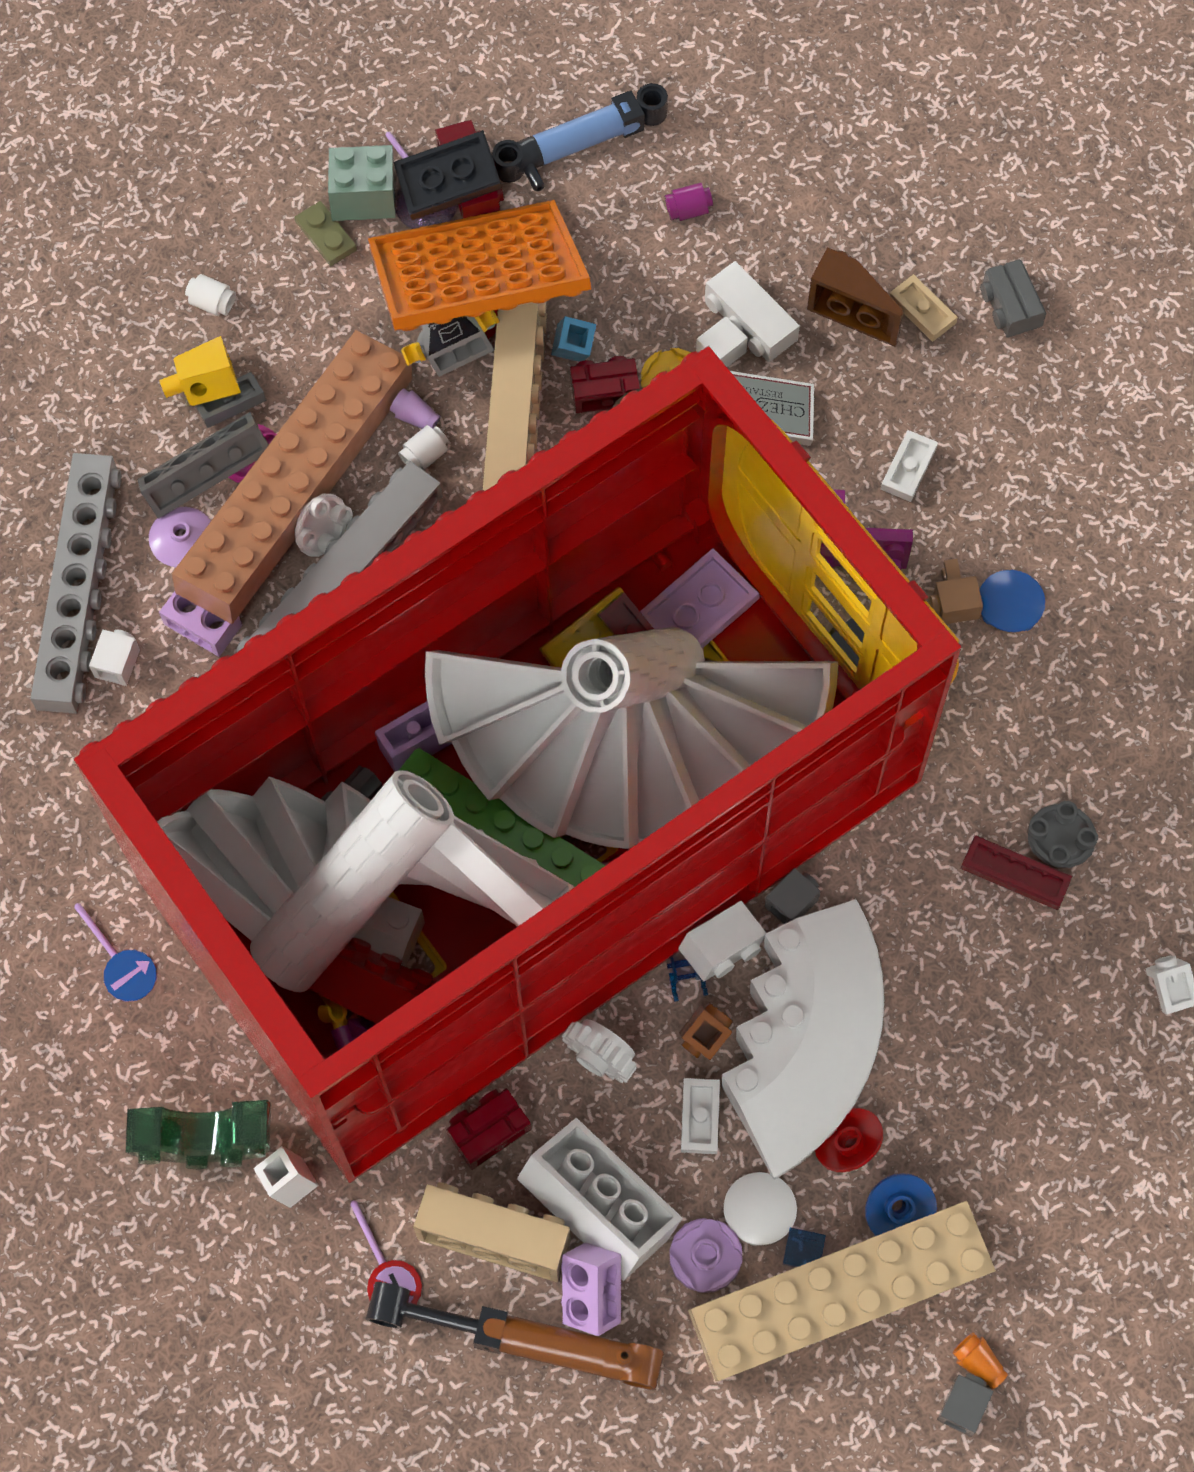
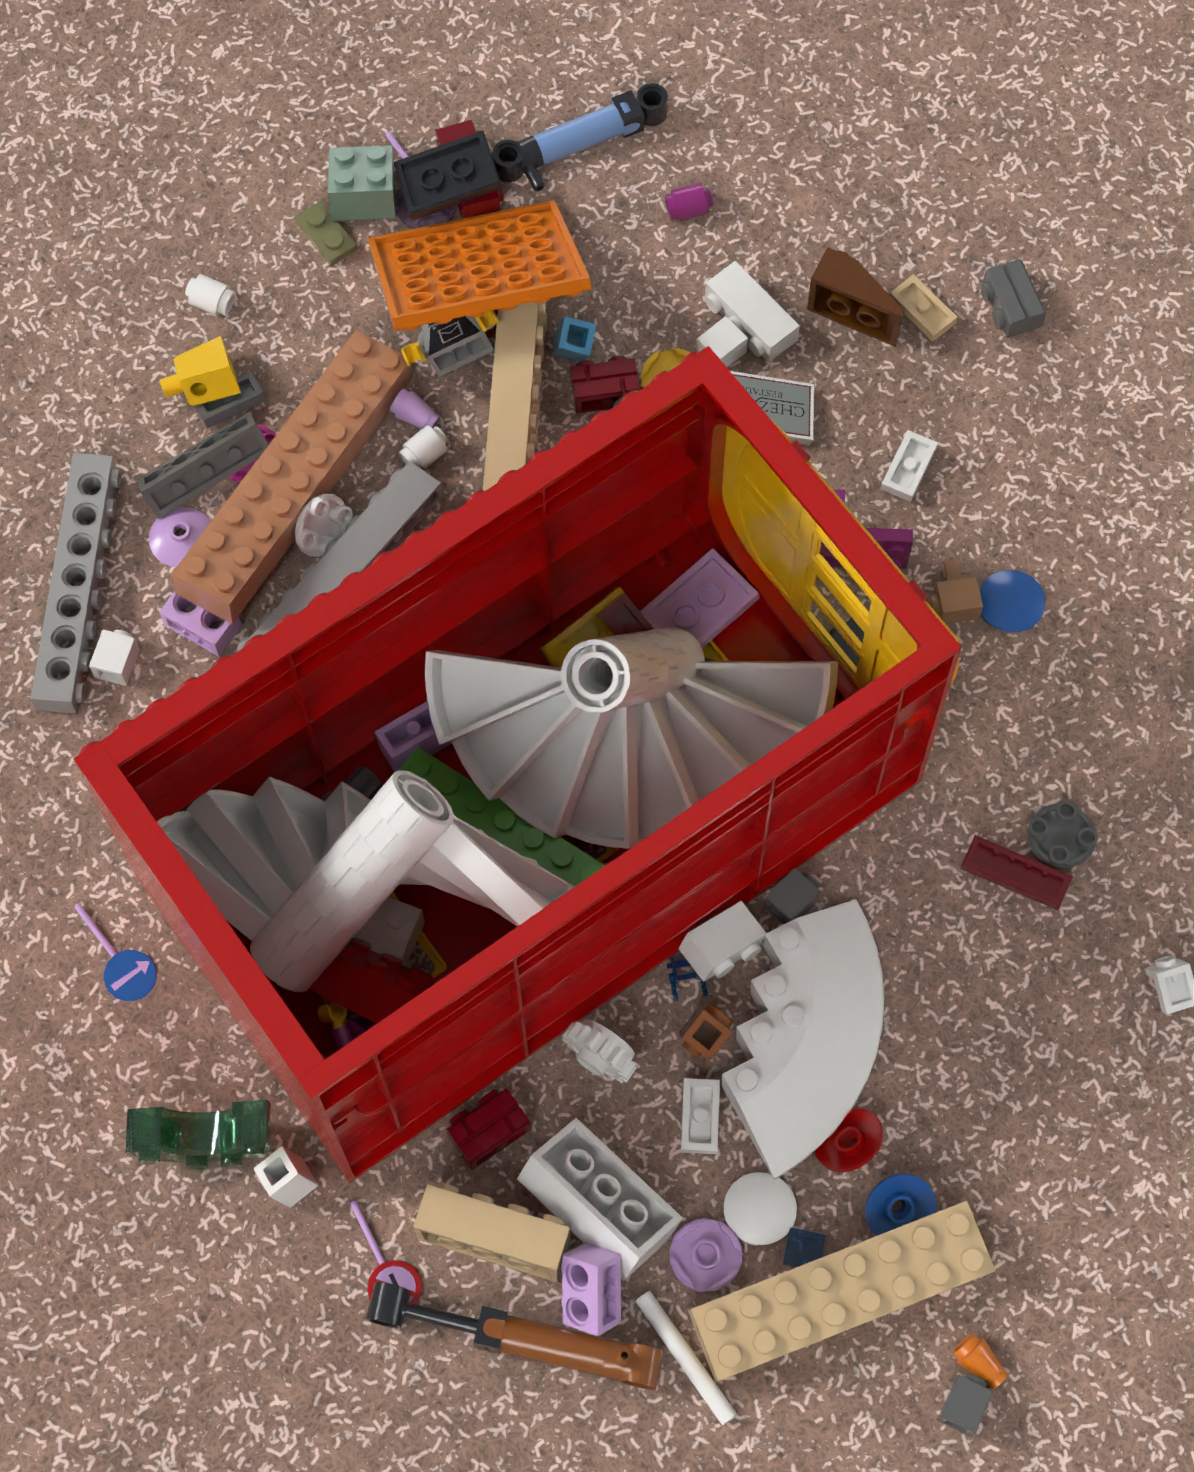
(686, 1358): none -> white piece

